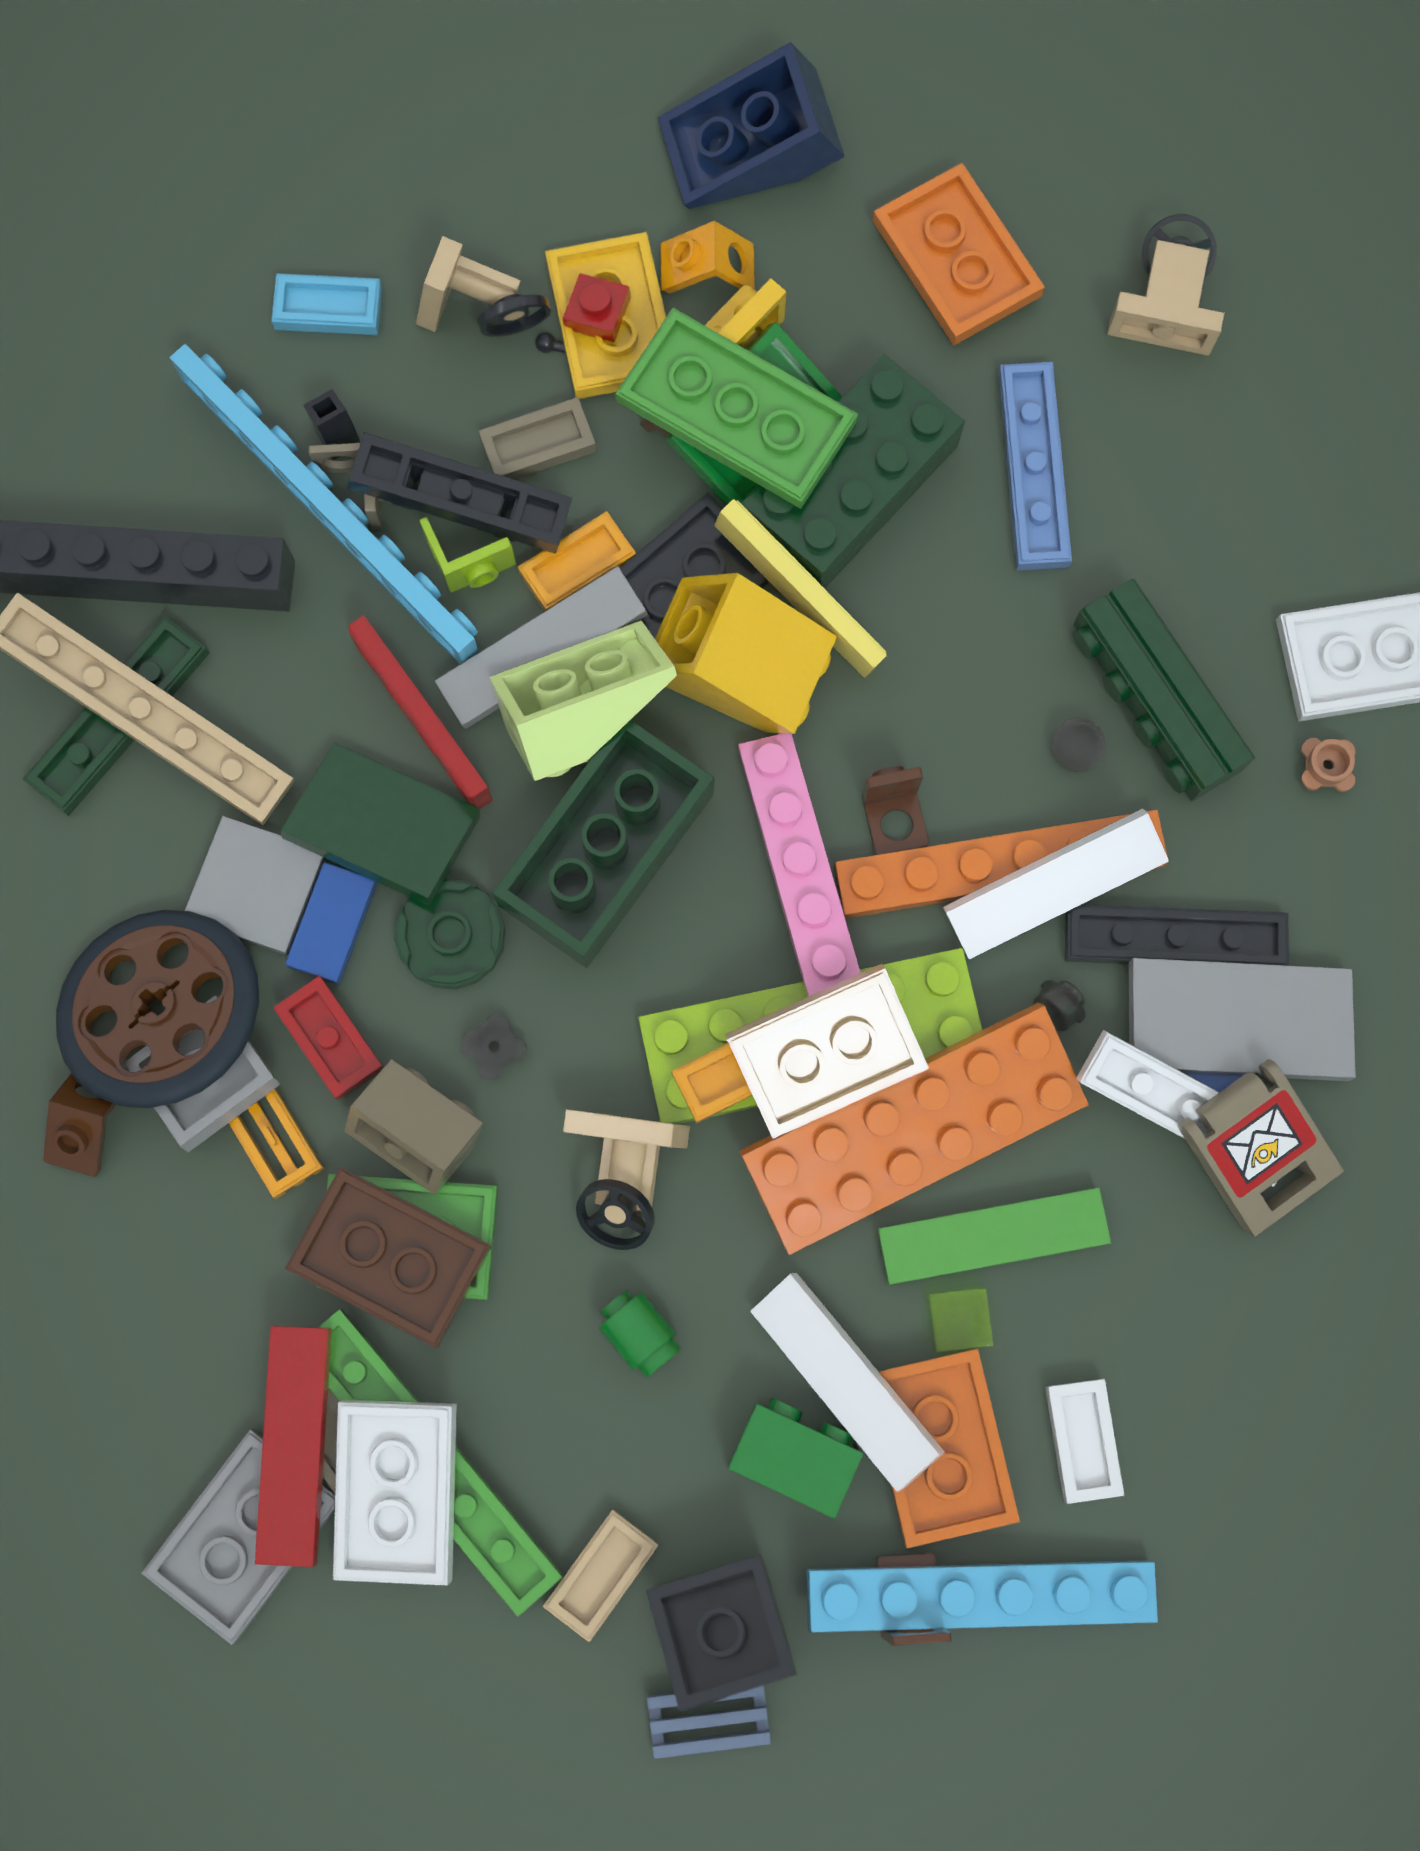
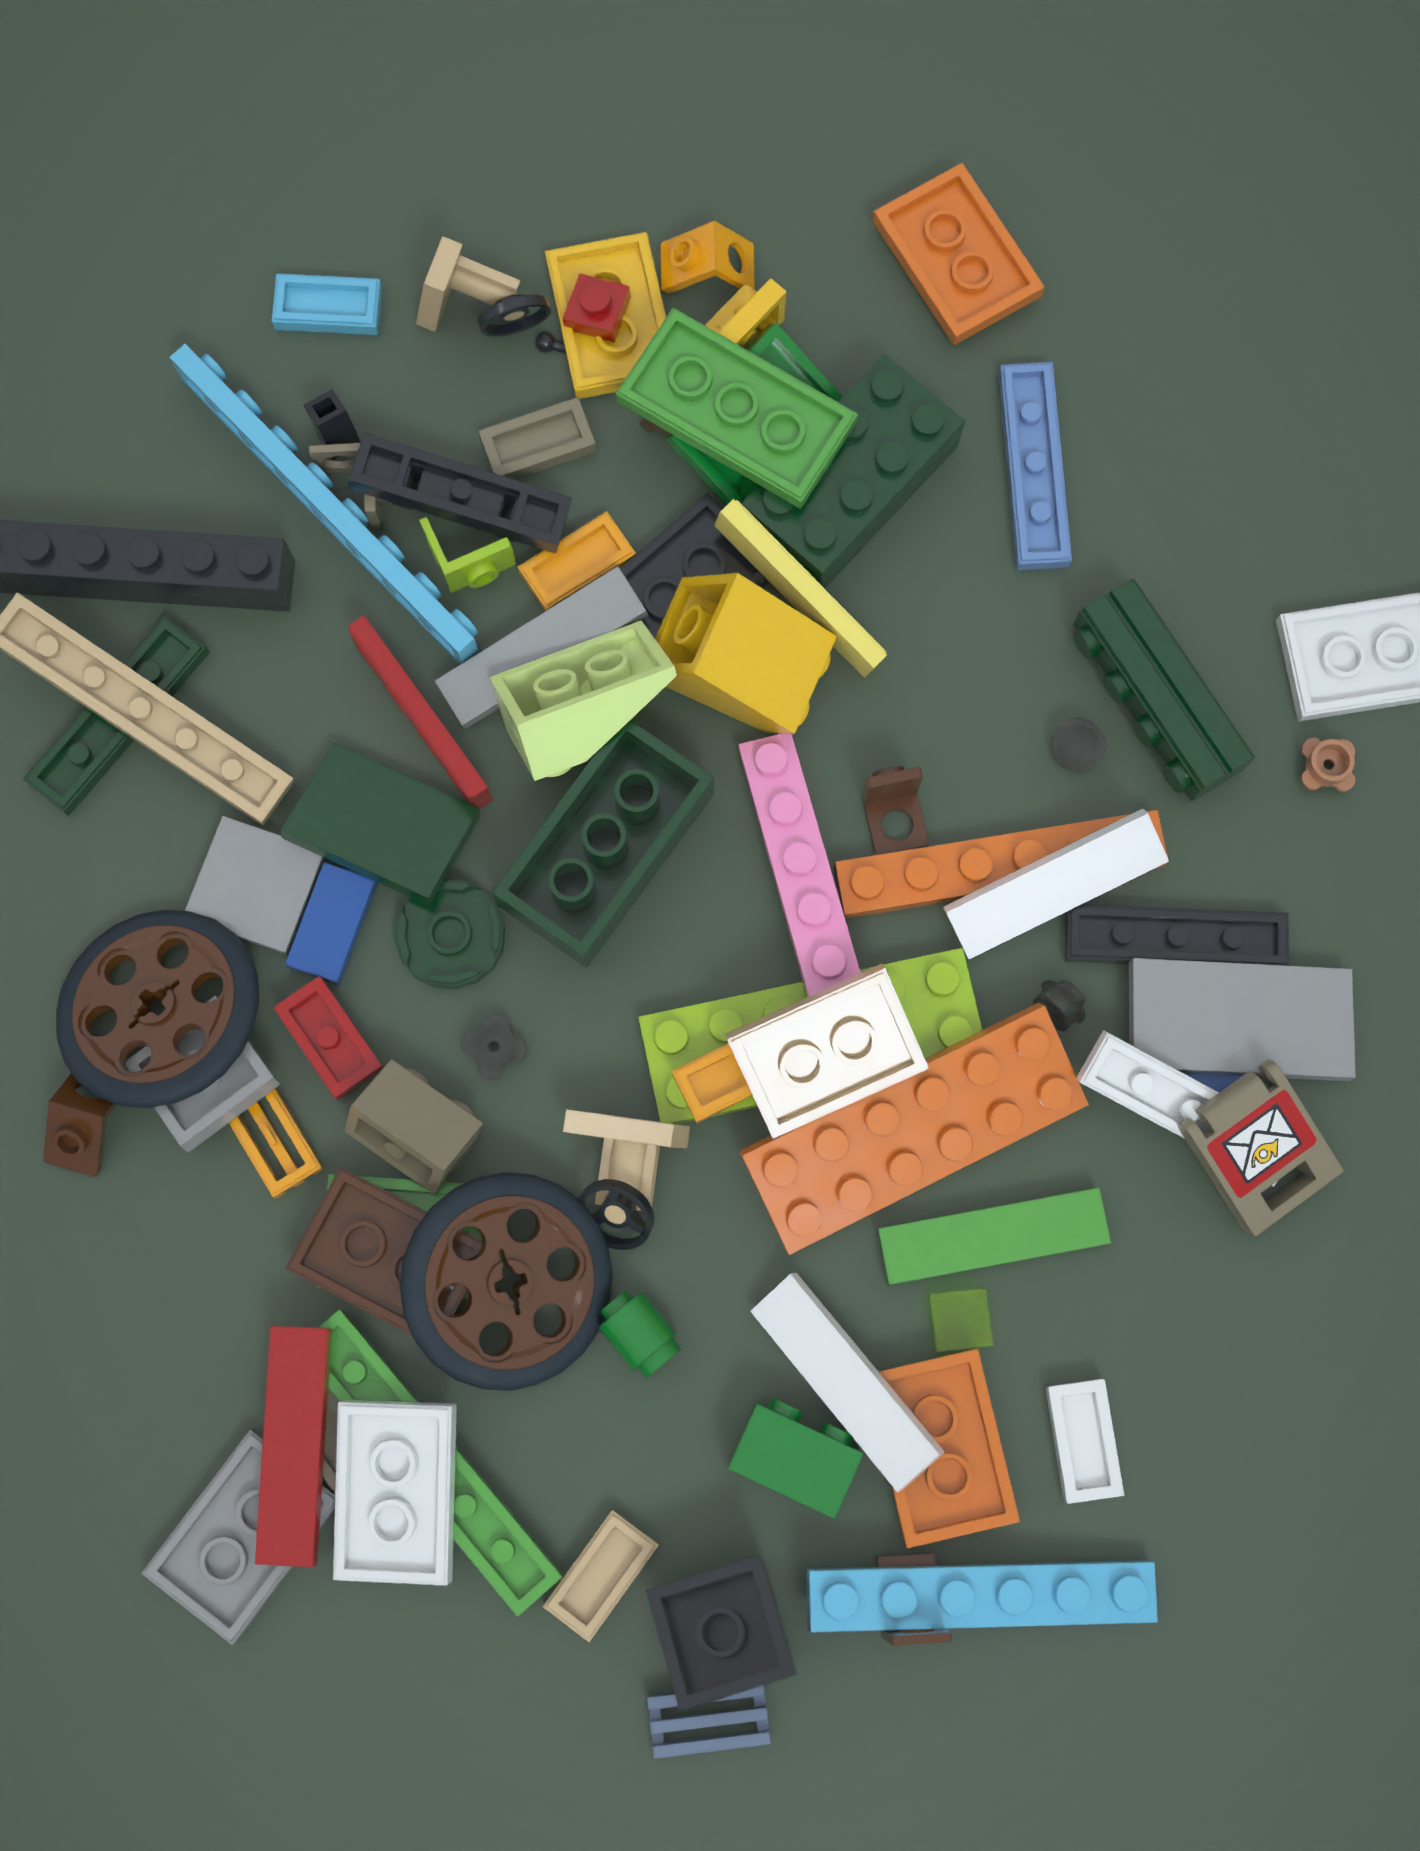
(432, 1264): none -> wedge
(752, 131): dark blue slope -> none
(1170, 308): tan piece -> none

